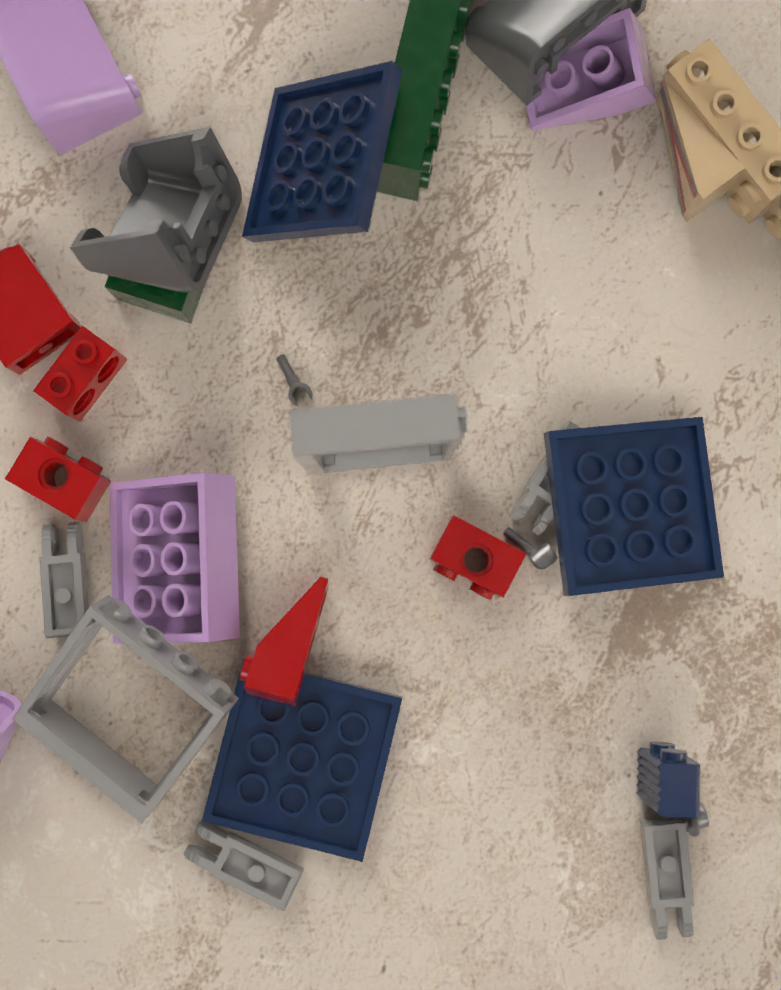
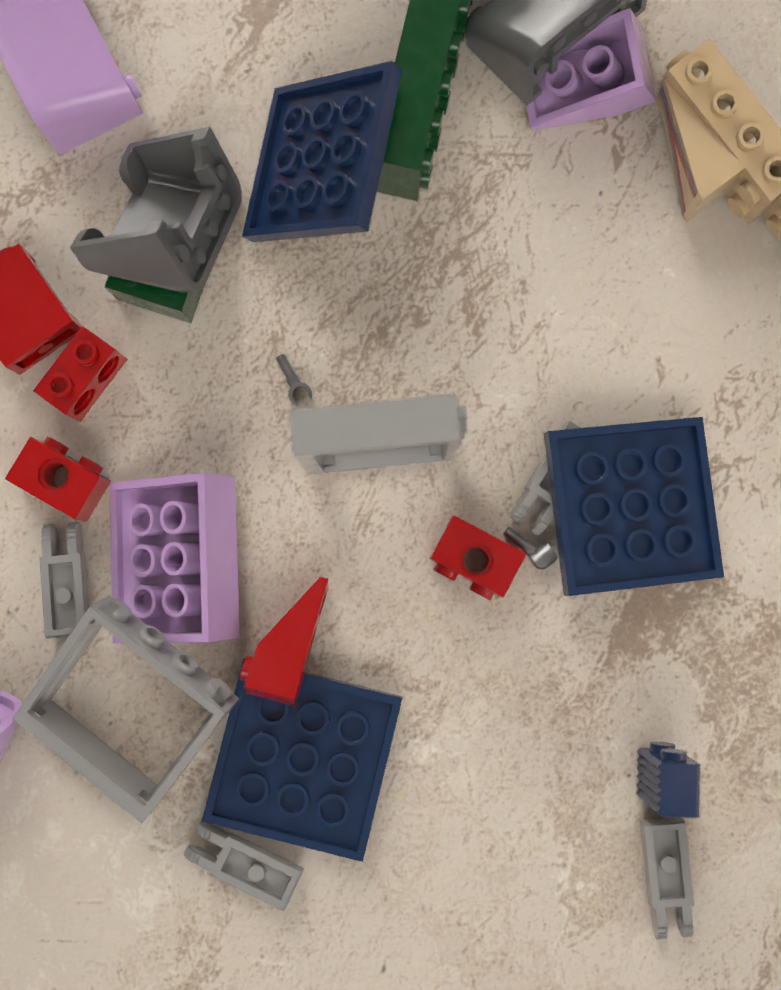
(694, 824): flat silver hand -> none

